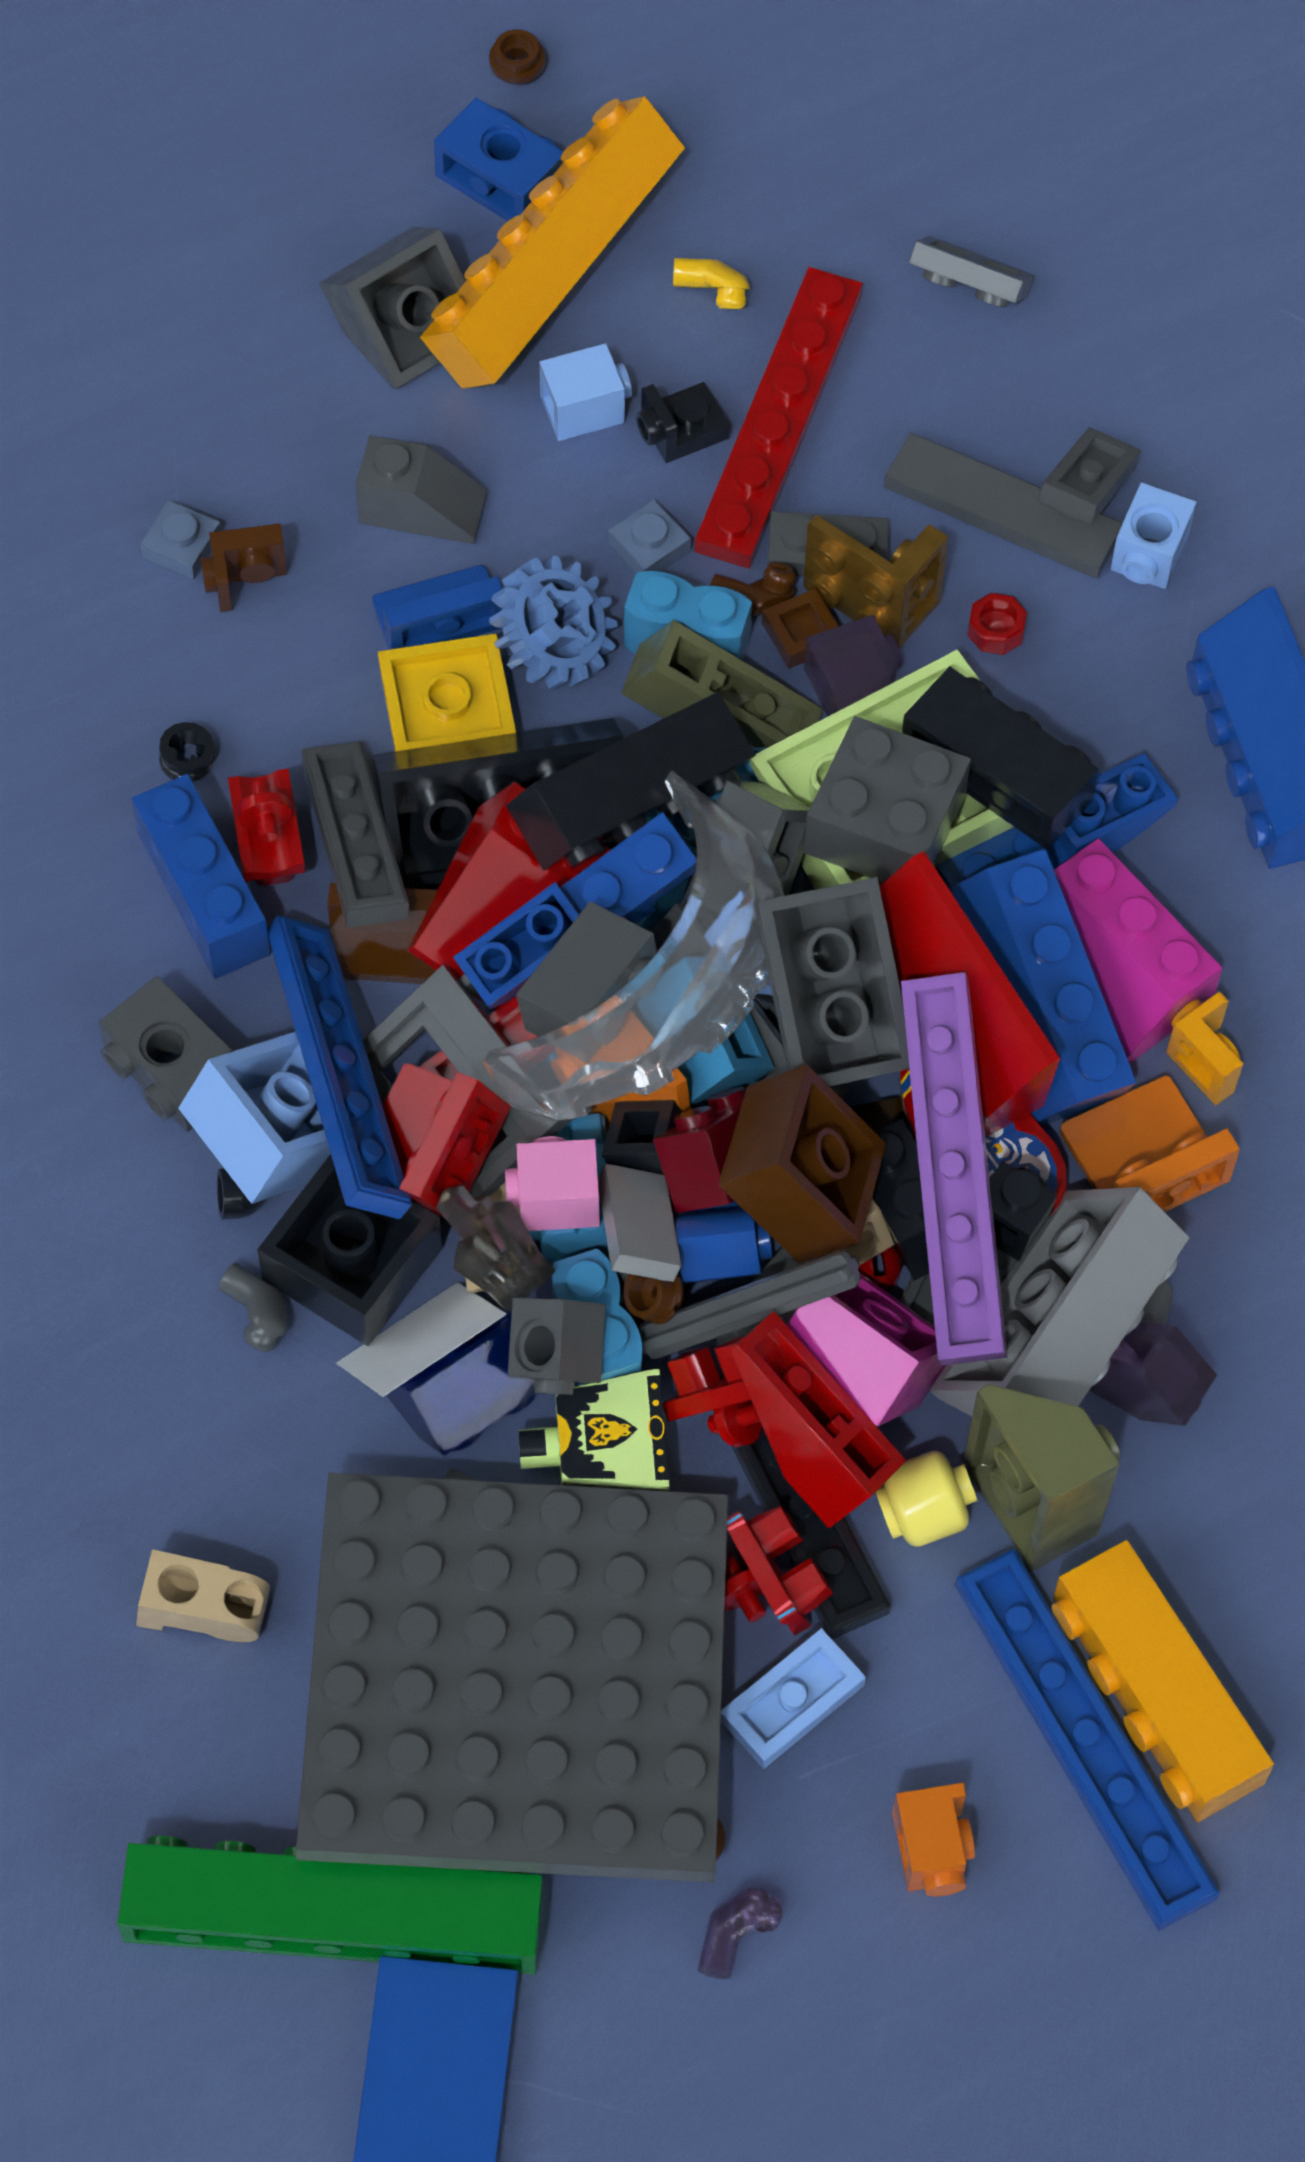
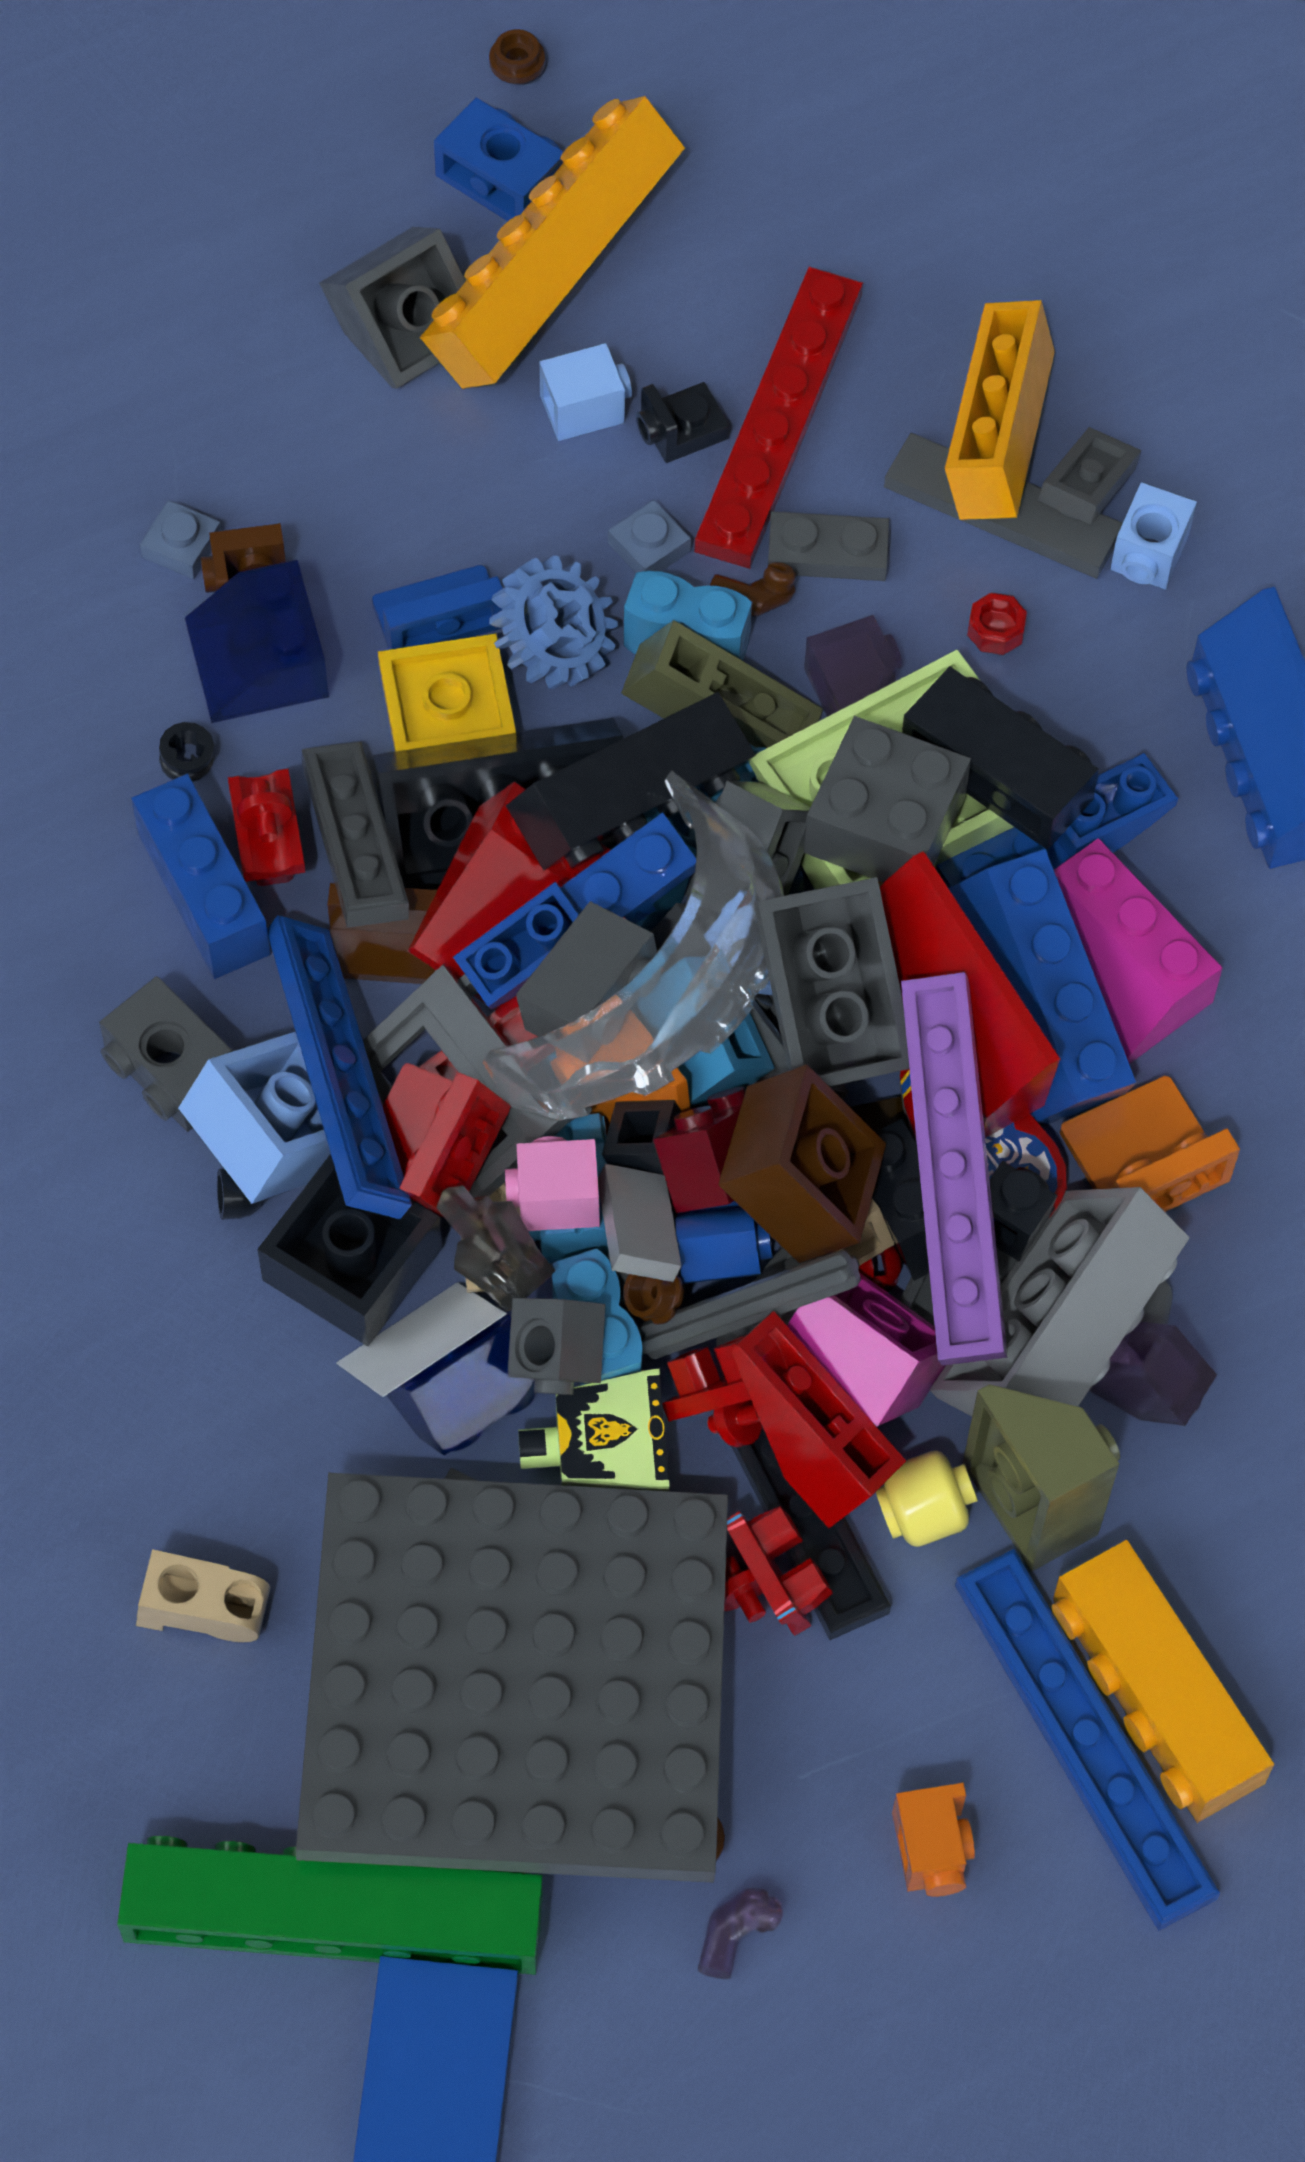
(257, 644): none -> clear blue slope
(264, 1306): dark grey arm -> none
(417, 492): dark grey slope -> none
(712, 274): yellow arm -> none
(792, 1698): light blue plate -> none
(794, 621): reddish brown plate -> none
(866, 584): pearl gold bracket -> none
(949, 263): plate -> none
(1000, 410): none -> light orange brick
(1200, 1053): light orange bracket -> none

